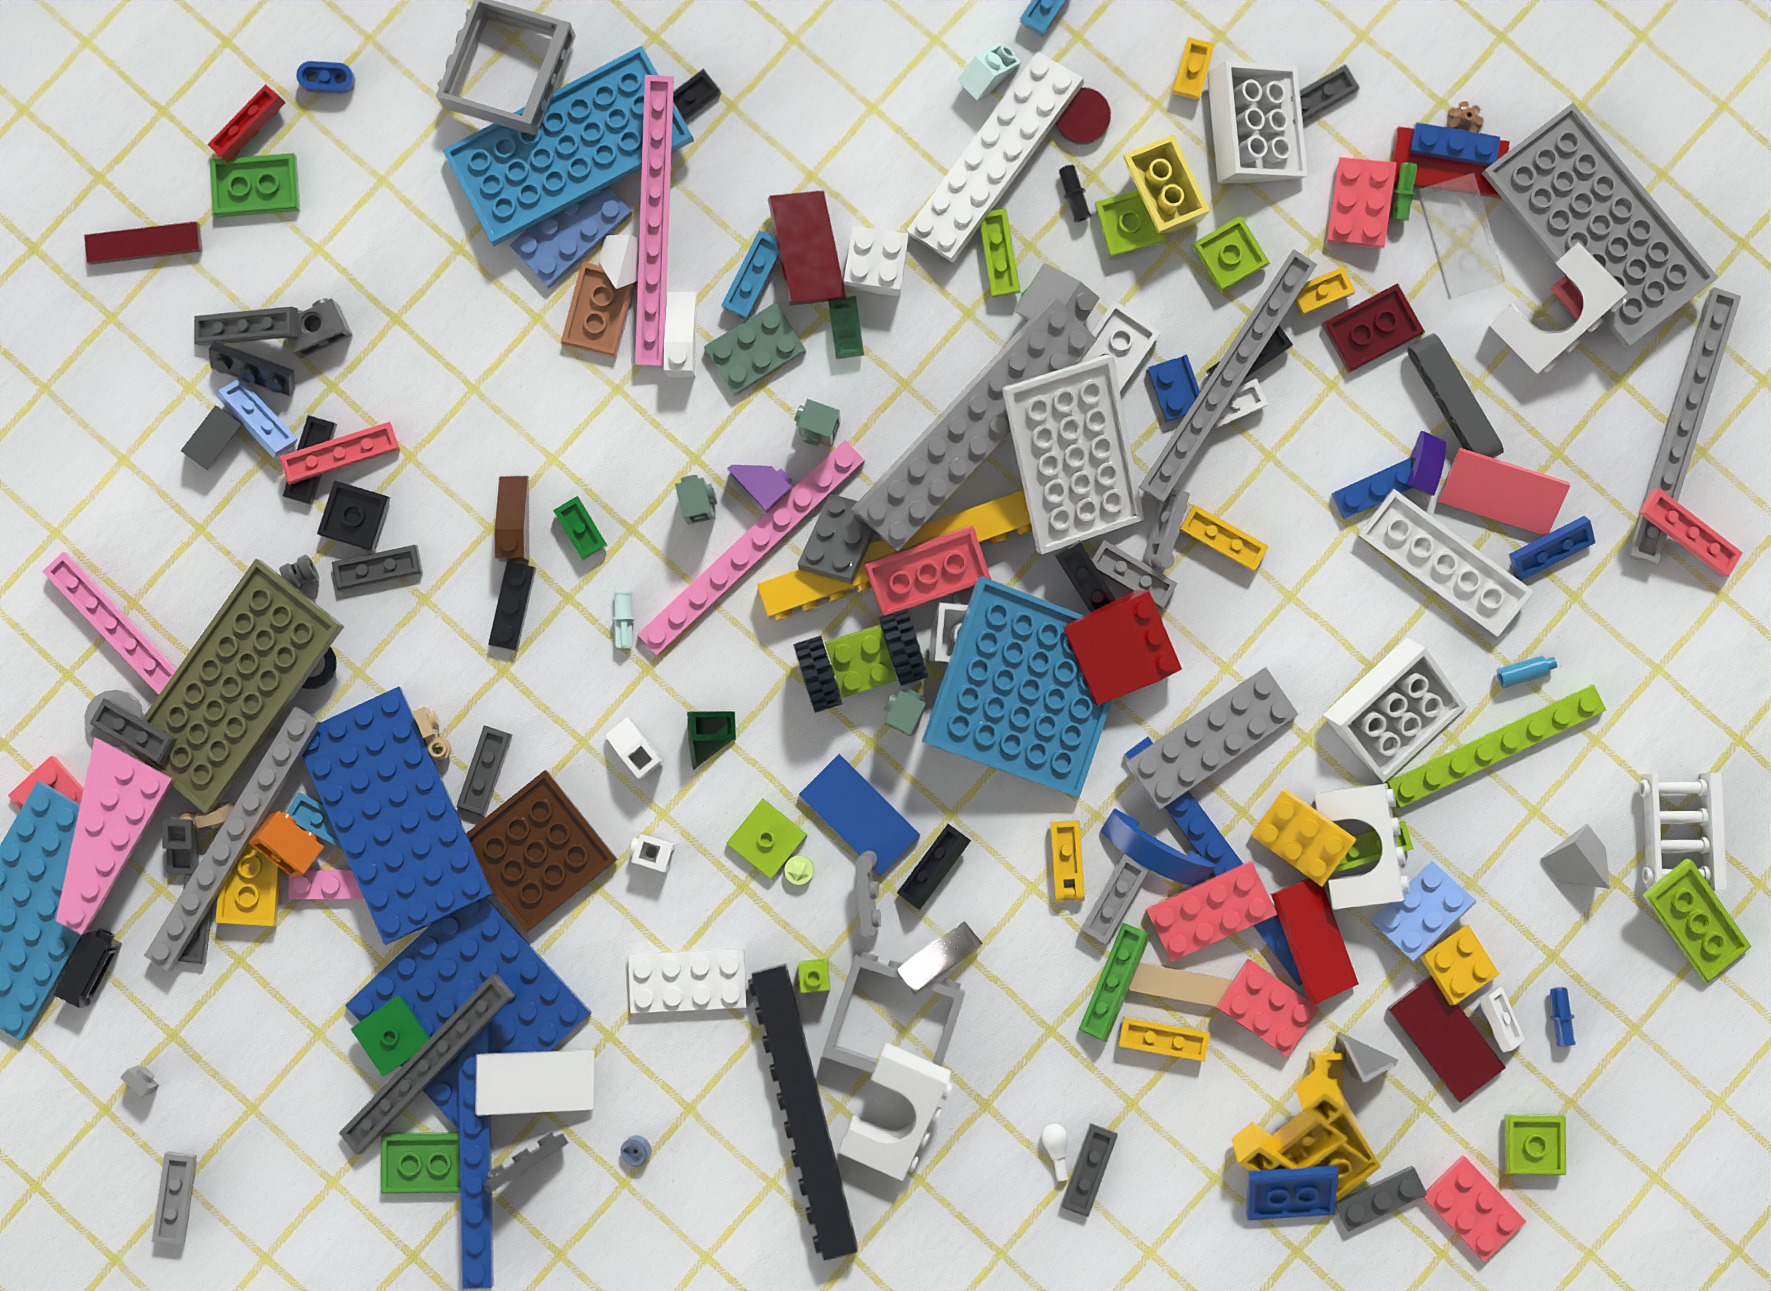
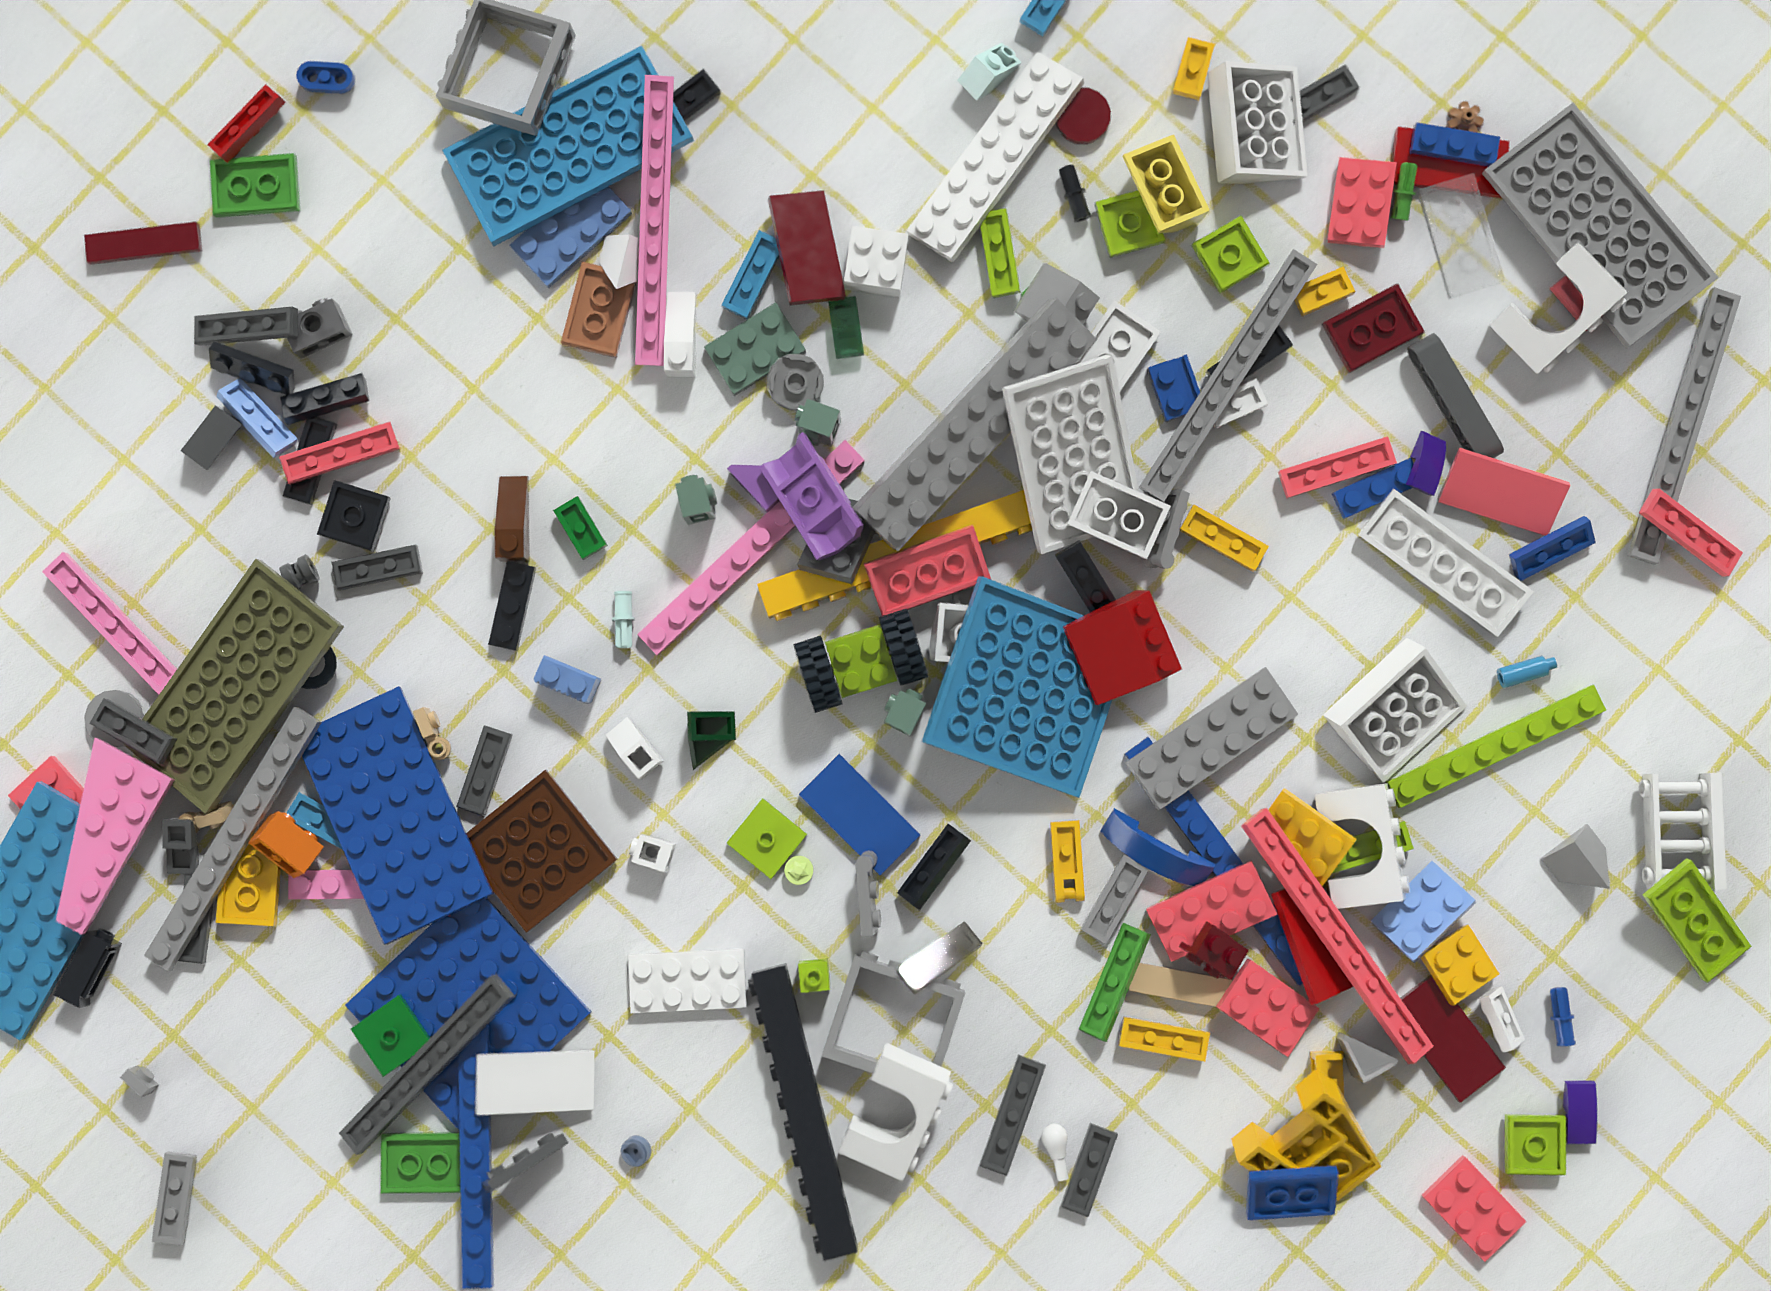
(324, 399): none -> black plate
(567, 680): none -> medium blue brick
(794, 381): none -> light grey tile
(813, 499): none -> medium lavender piece
(1012, 1115): none -> dark grey tile
(1118, 515): none -> white slope
(1133, 573): light grey plate -> none
(1216, 951): none -> dark red bracket
(1337, 467): none -> coral plate
(1337, 936): none -> coral plate
(1380, 1198): dark grey plate -> none
(1581, 1112): none -> dark purple slope

